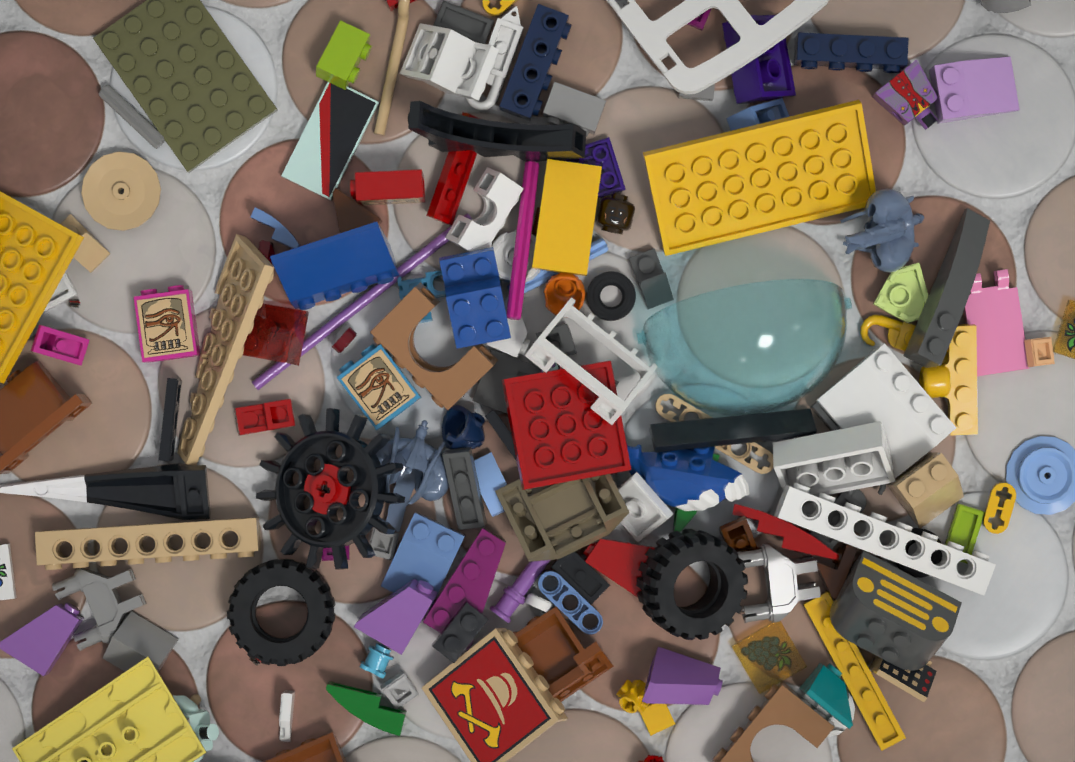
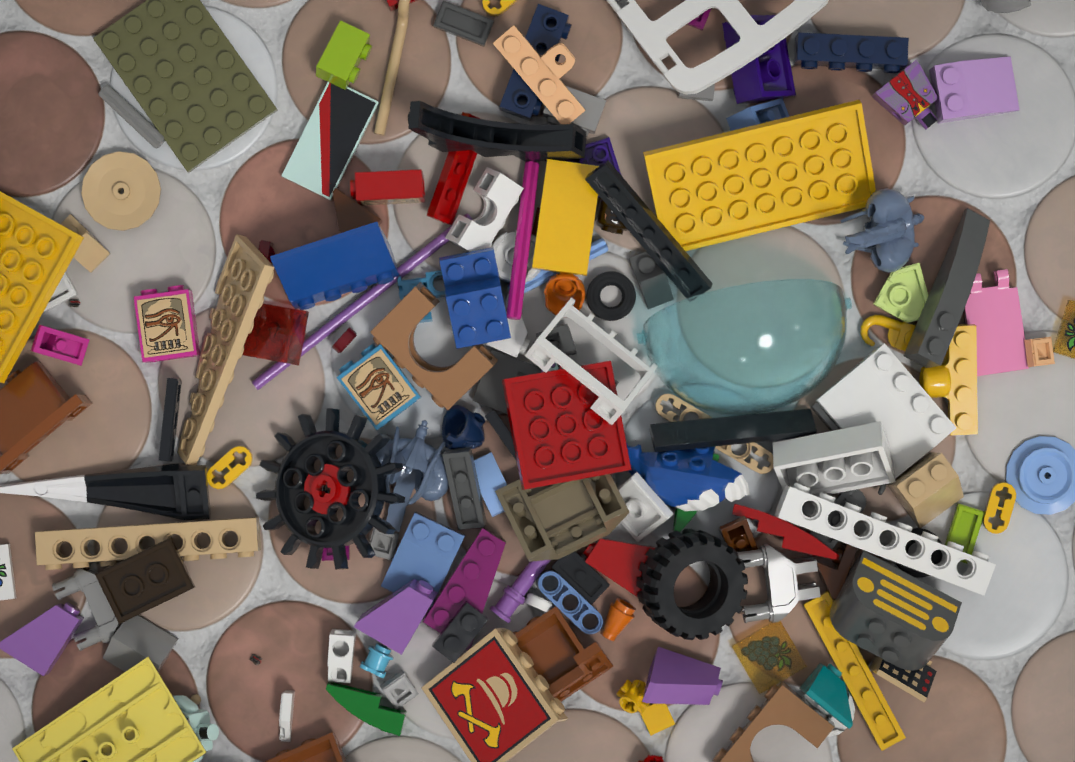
(145, 580): none -> dark brown tile
(225, 463): none -> yellow beam
(245, 624): black tyre -> none
(264, 417): red slope -> none
(281, 233): medium blue slope -> none
(341, 655): none -> white leg
(449, 61): white bracket -> none
(506, 39): white plate -> none
(542, 73): none -> light nougat plate
(618, 617): none -> orange cone
(648, 230): none -> black plate

